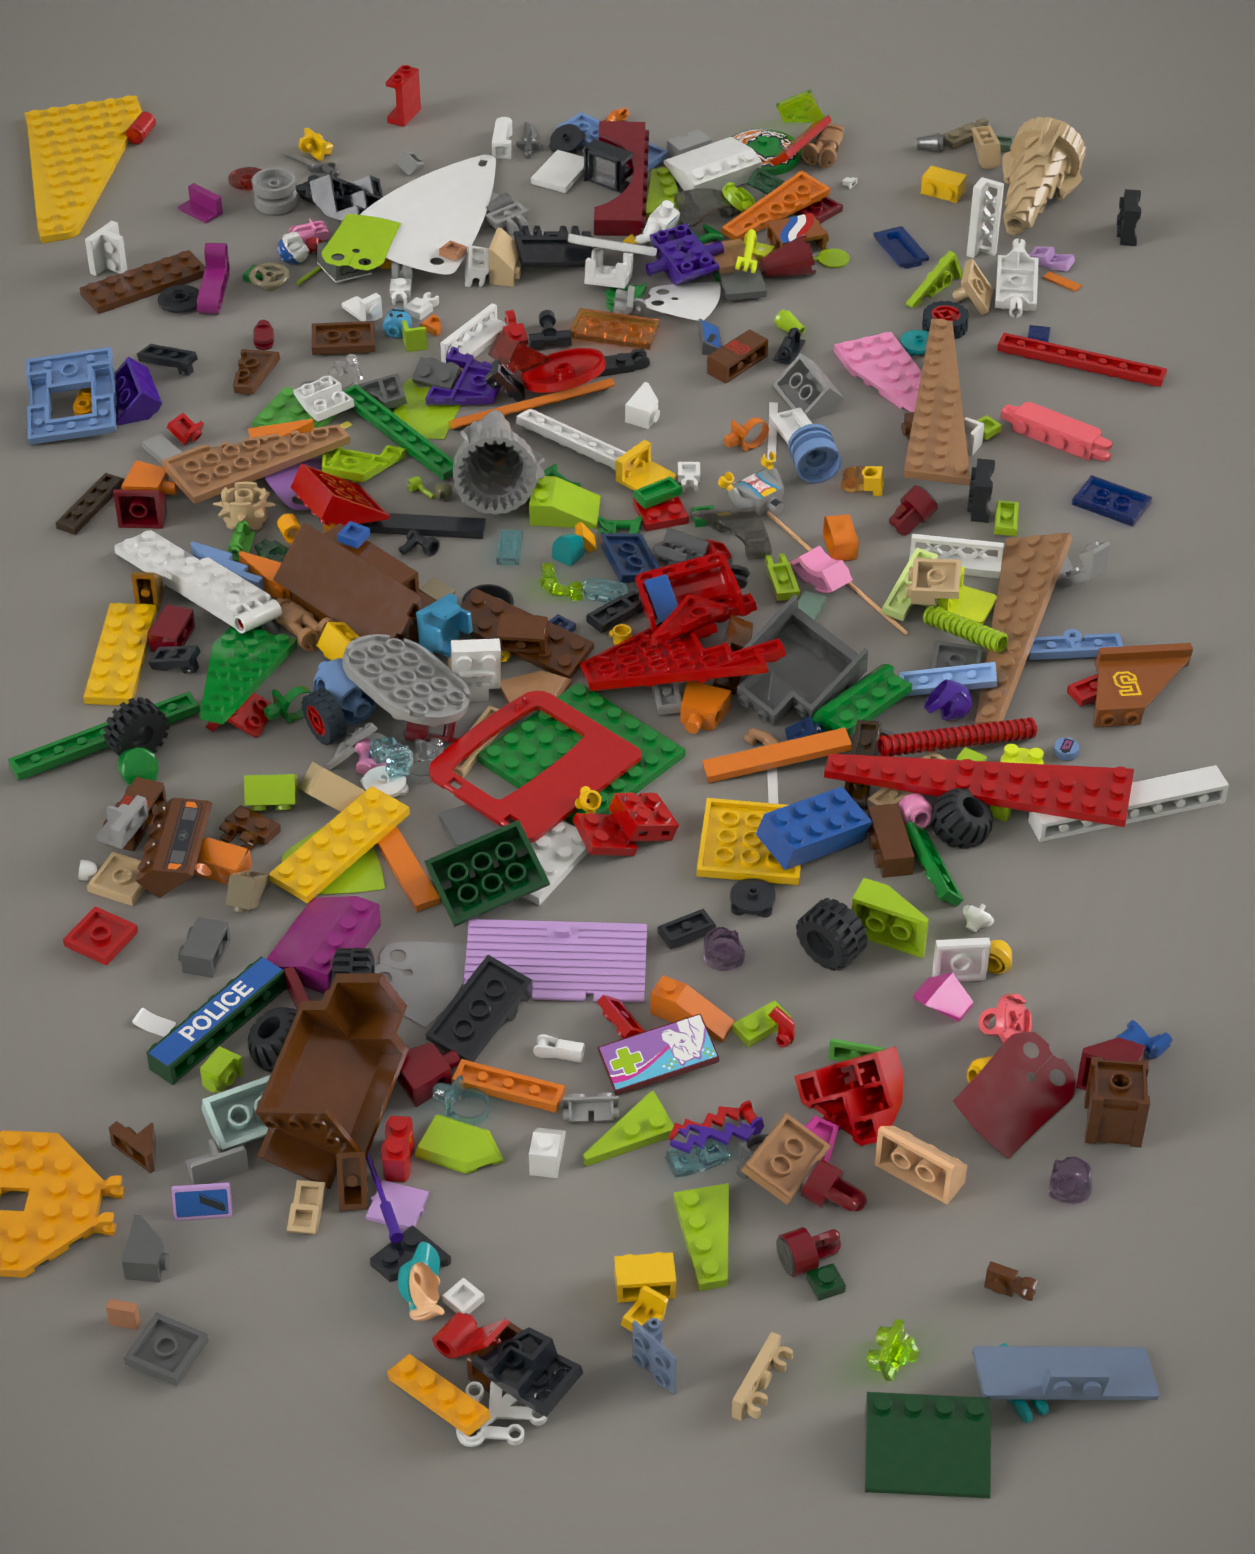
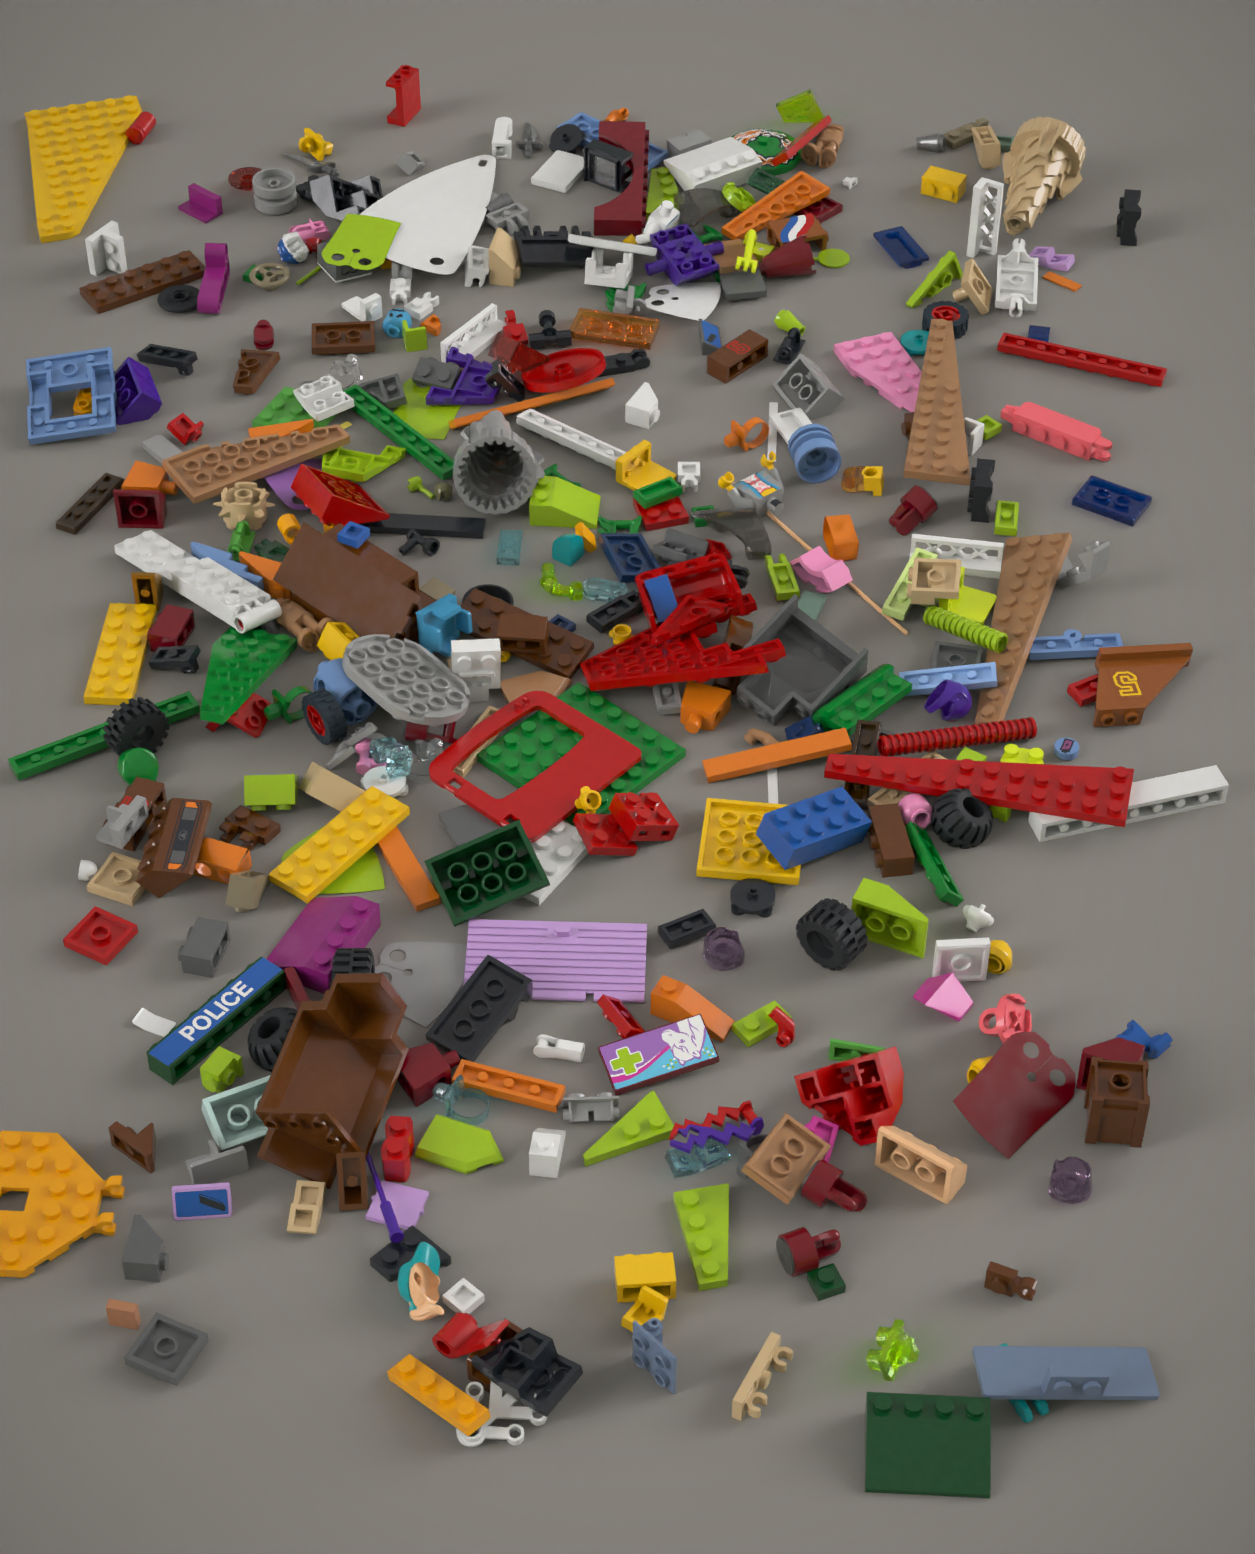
(453, 250): nougat tile -> none

